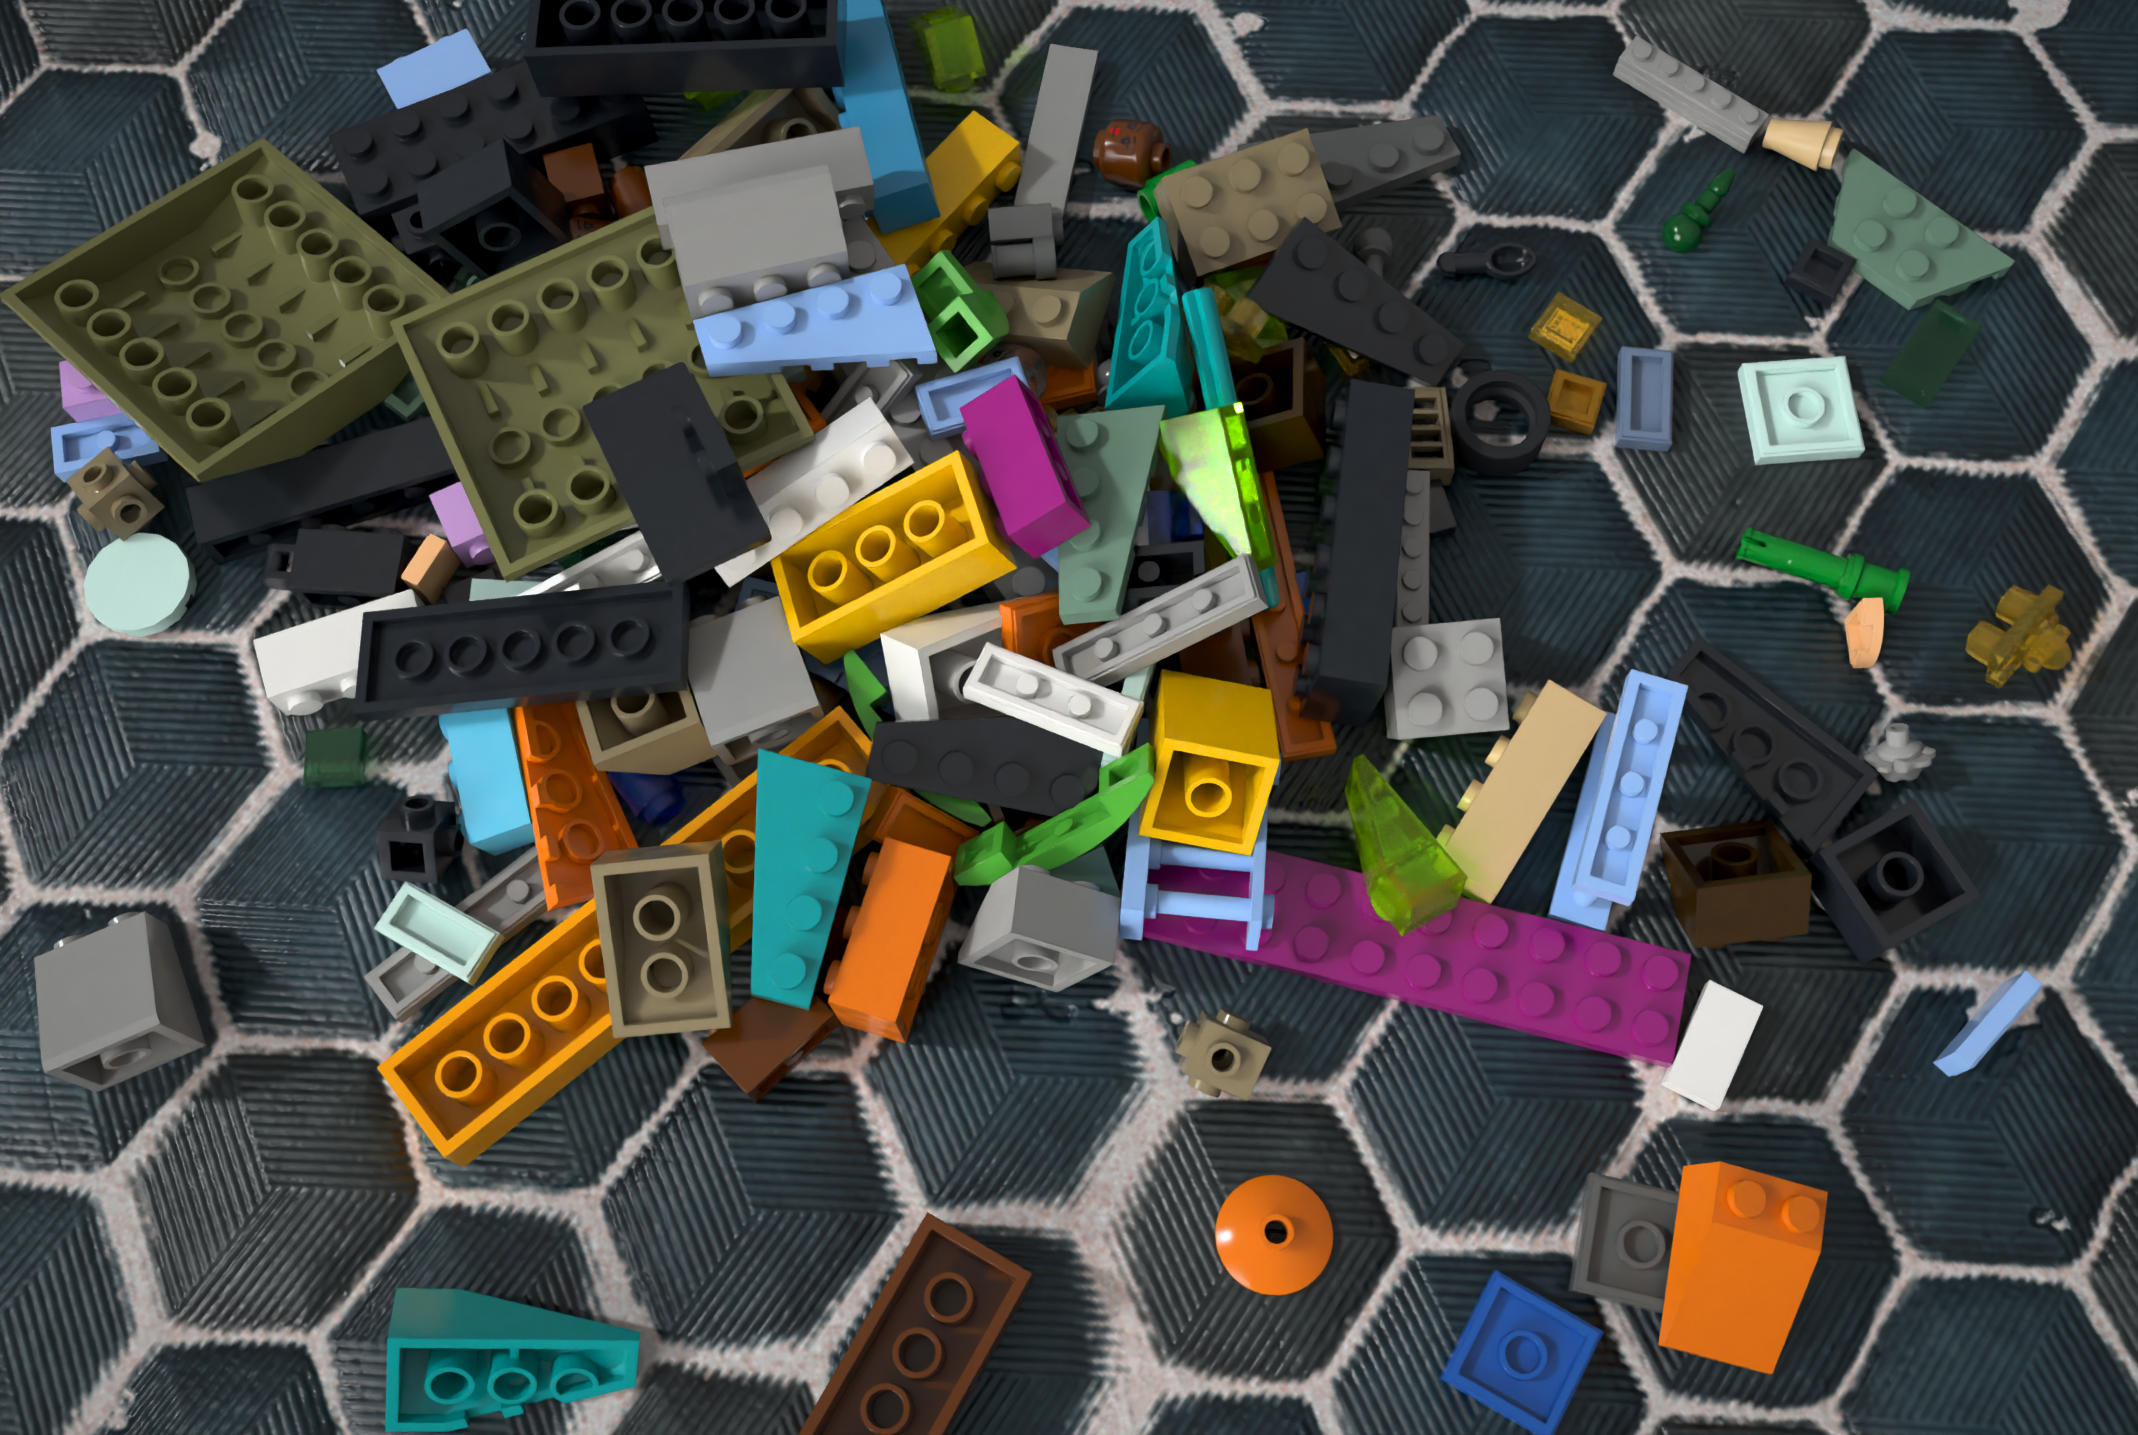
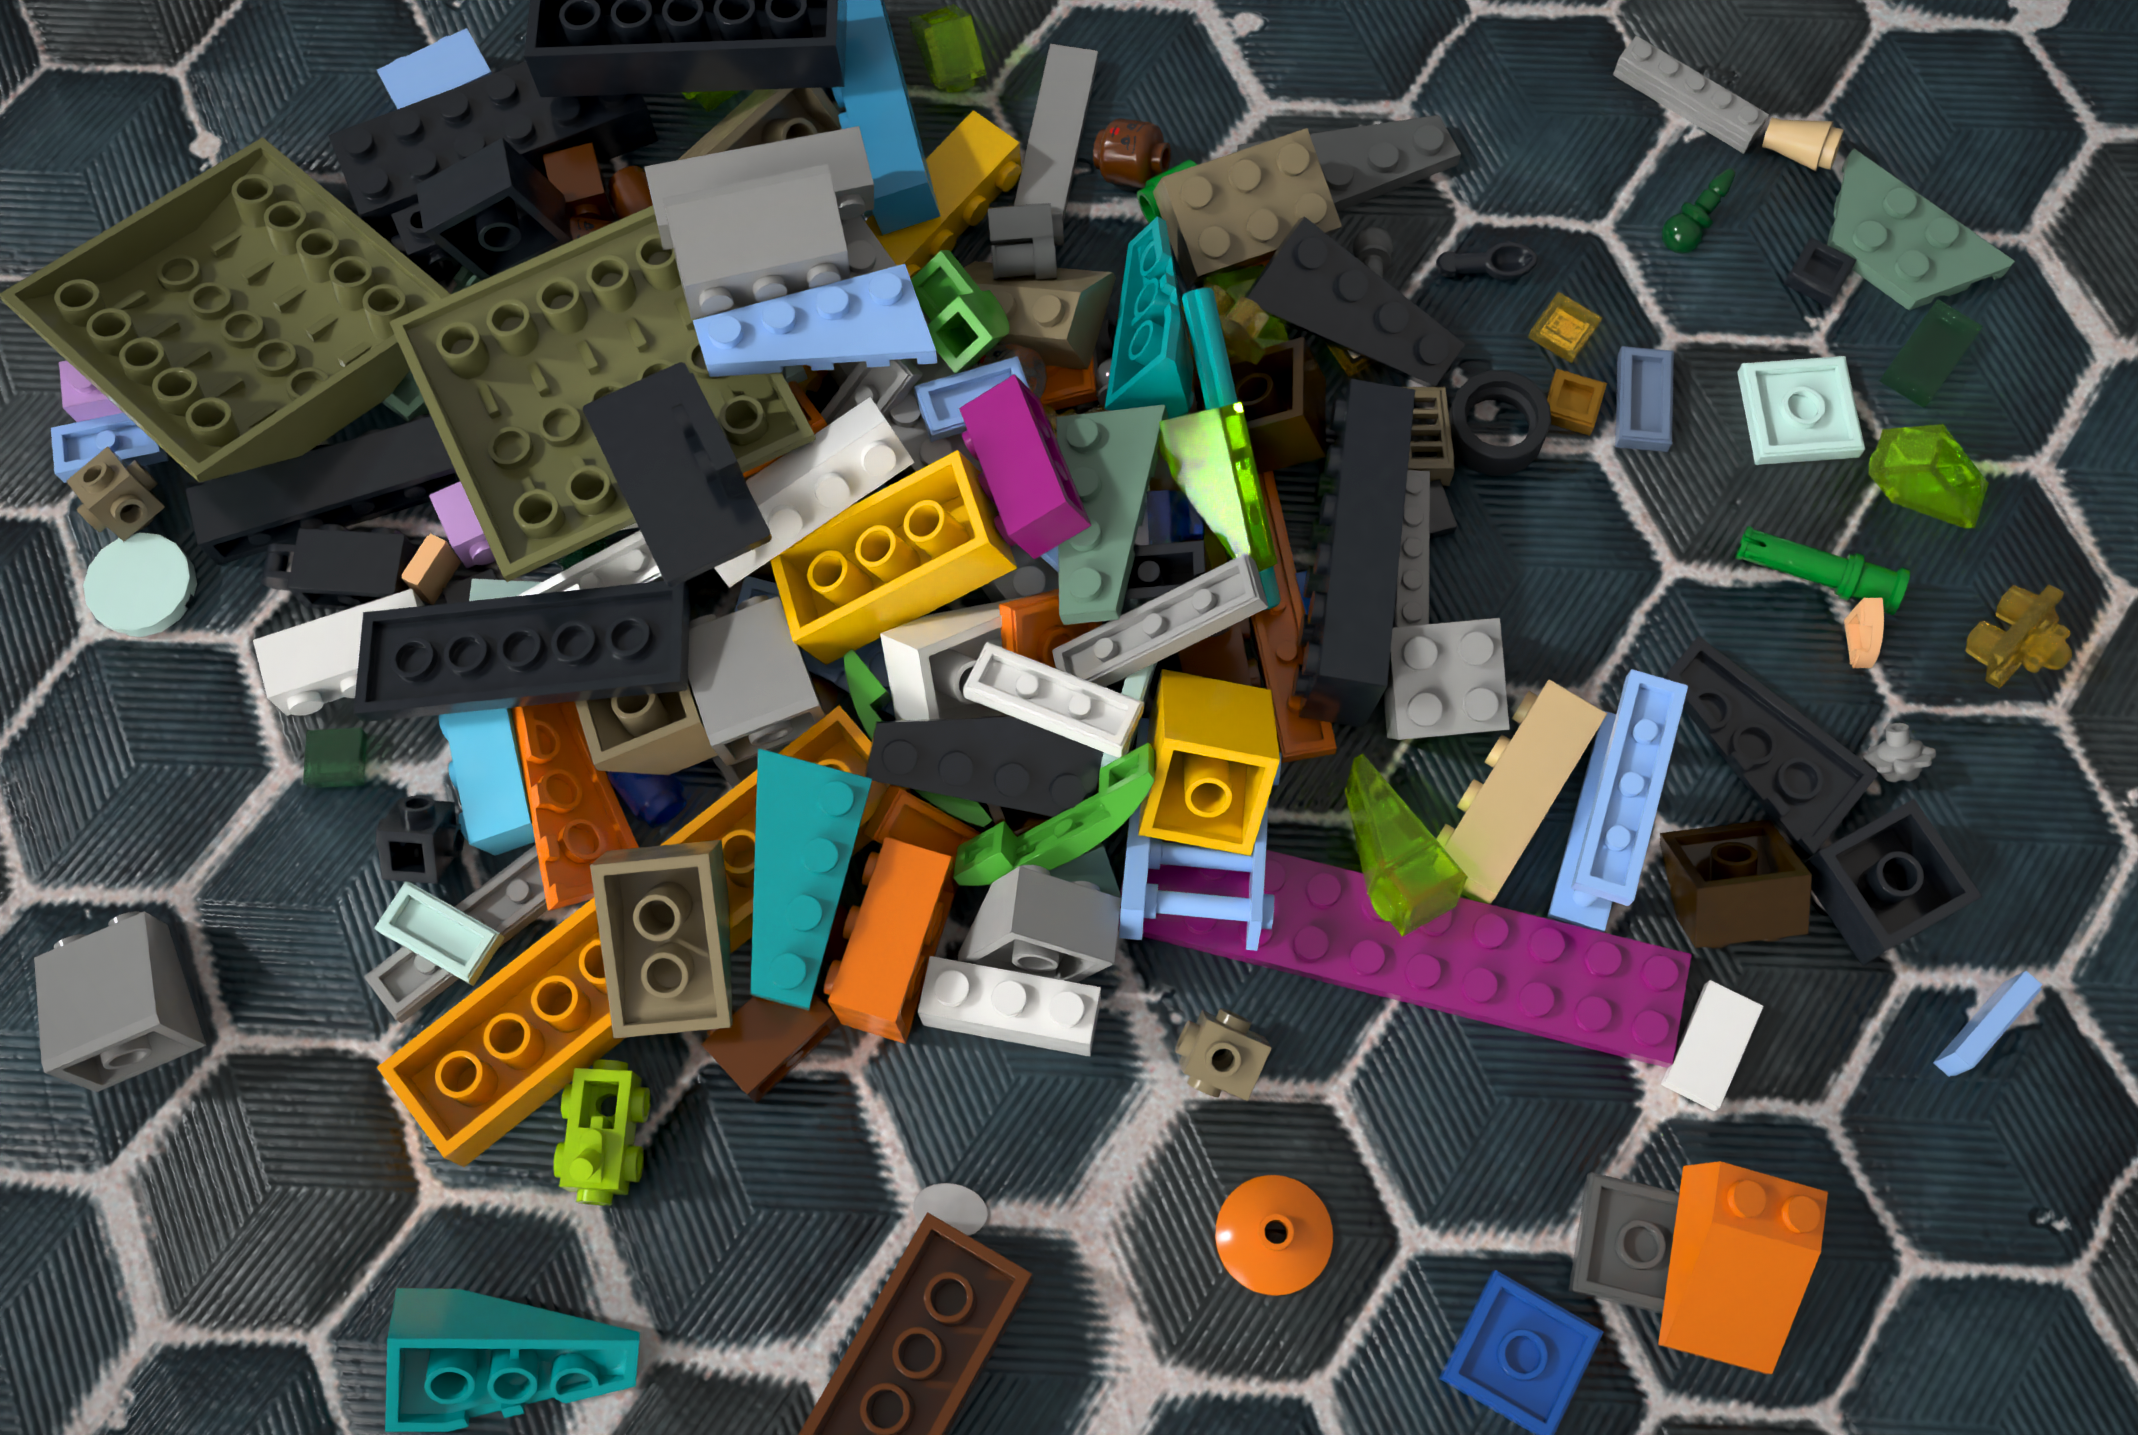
(600, 1149): none -> lime brick
(953, 1205): none -> flat silver sticker
(1009, 1006): none -> white brick
(1928, 474): none -> clear neon green slope

